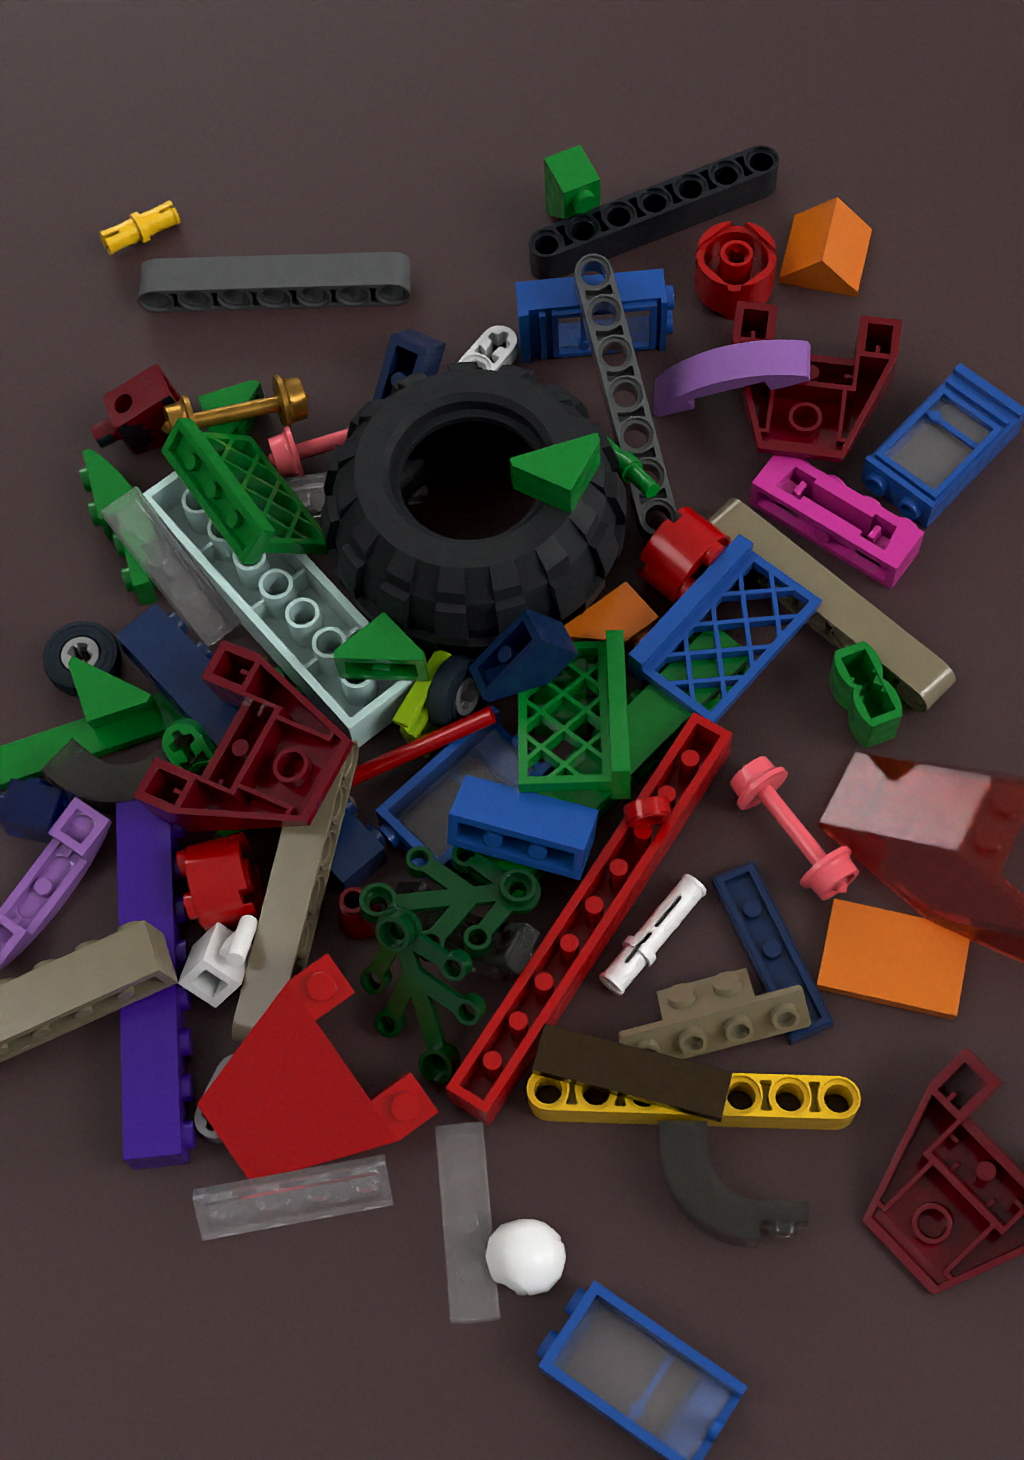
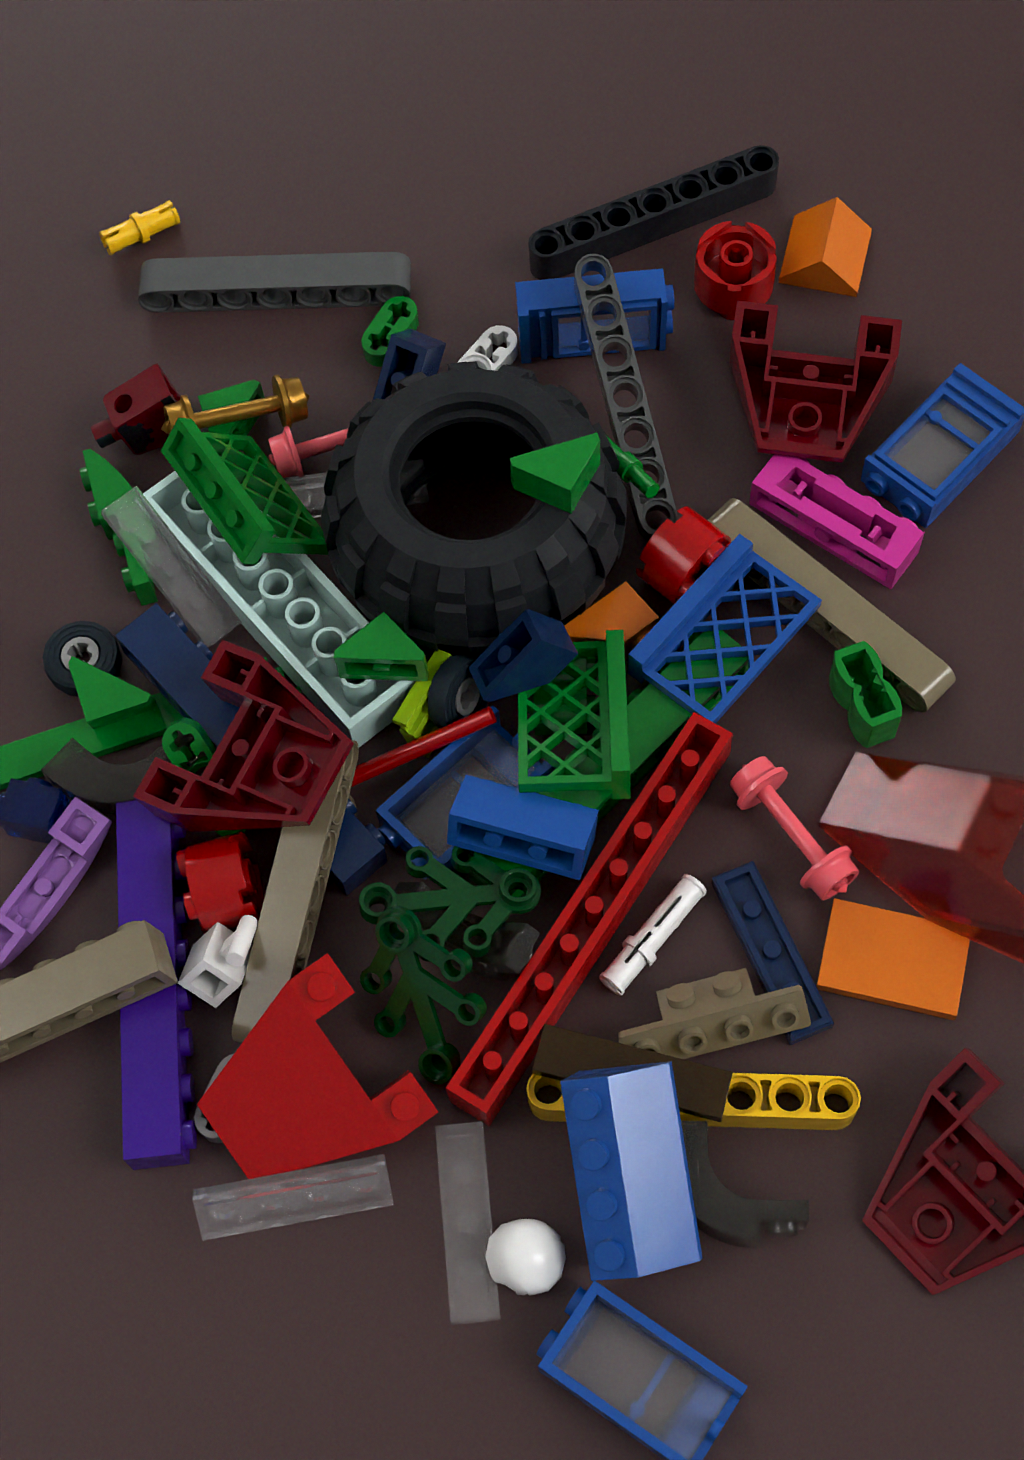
(349, 915): dark red cone -> none
(383, 327): none -> green beam
(570, 183): green slope -> none
(631, 1170): none -> slope
(647, 811): red tile -> none
(731, 367): medium lavender slope -> none

